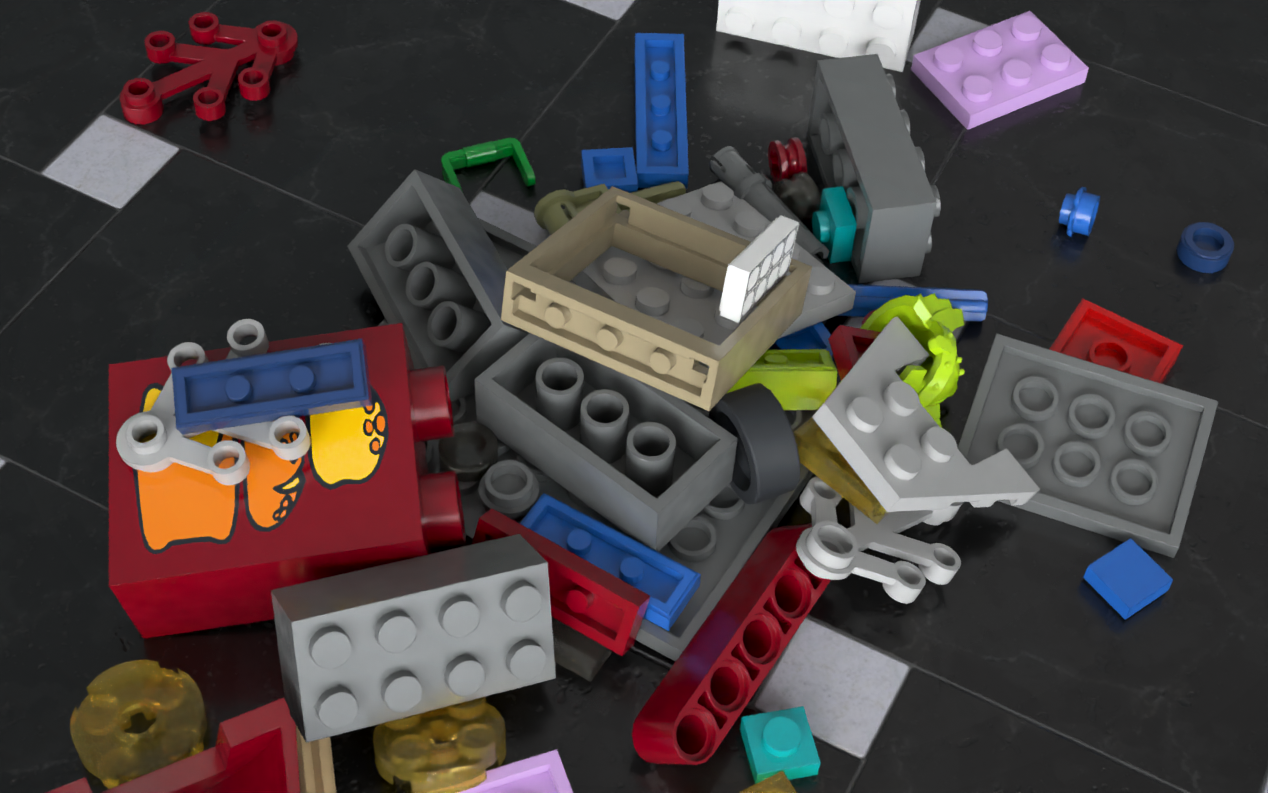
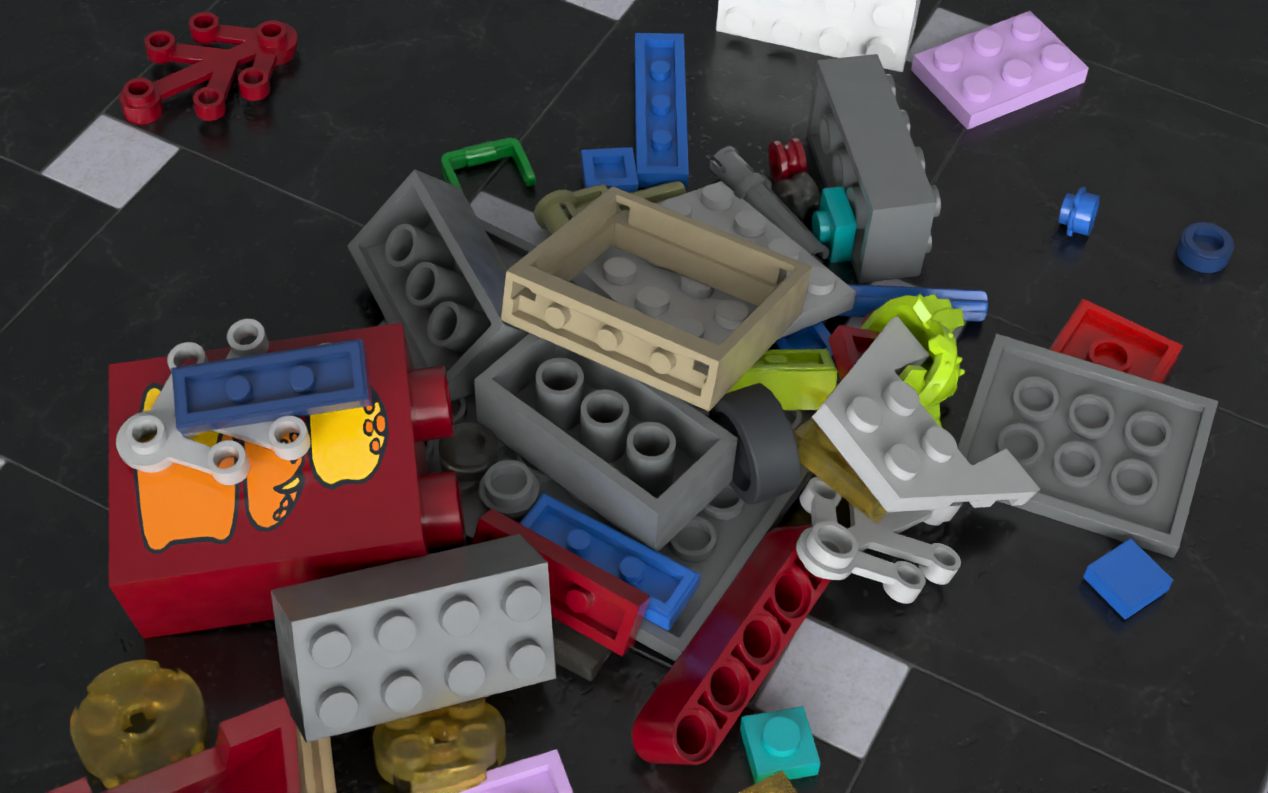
(758, 268): white tile -> none

